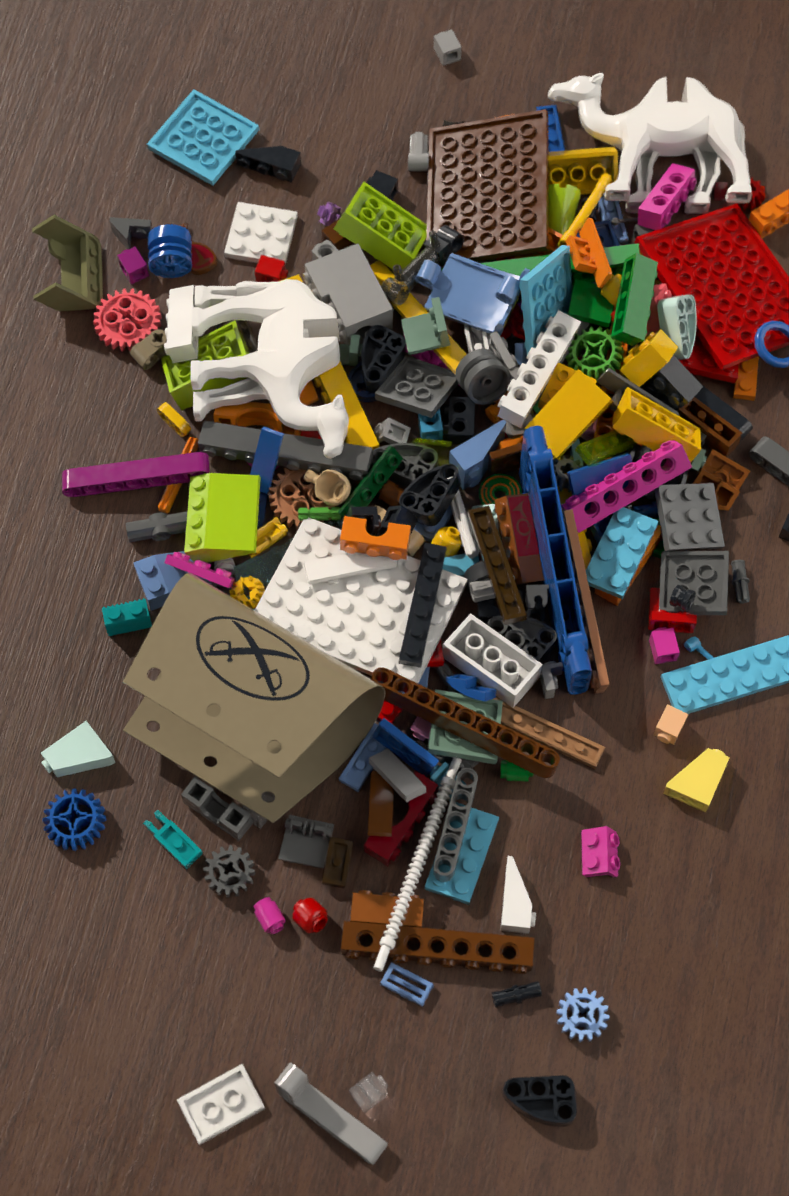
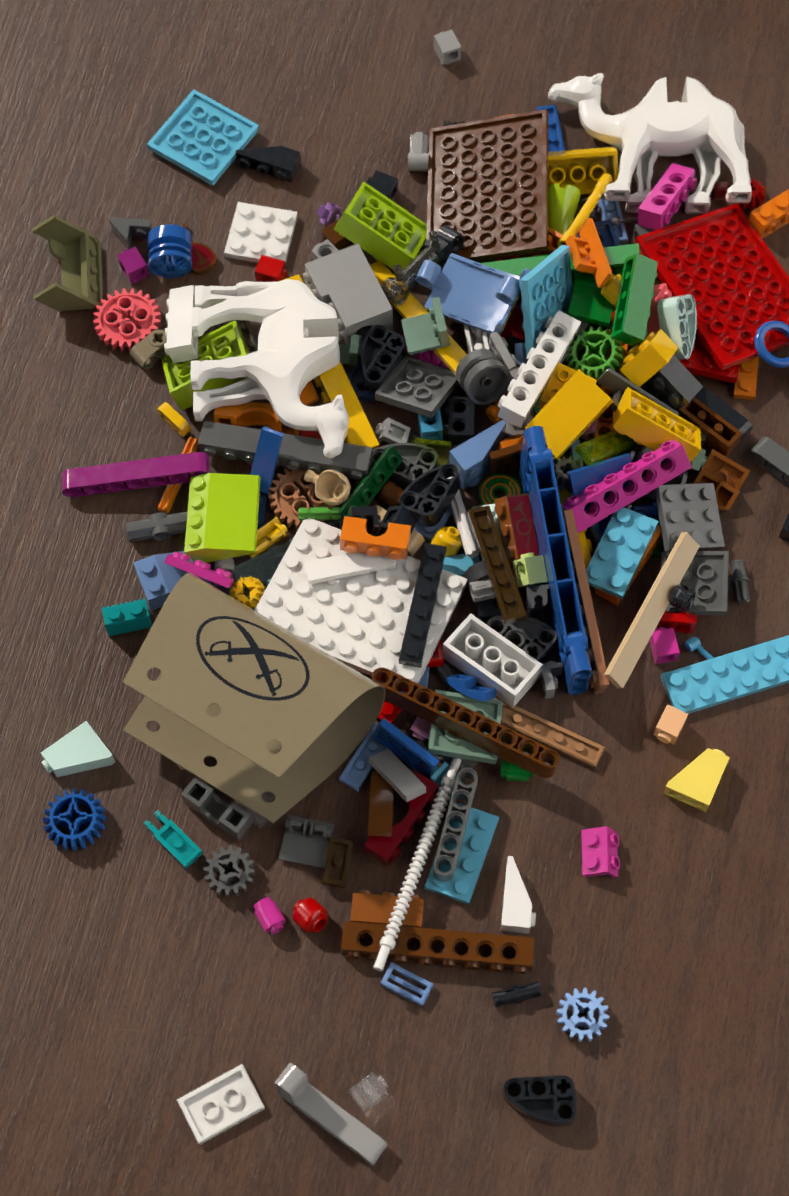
(529, 570): none -> yellowish green brick
(651, 610): none -> tan tile

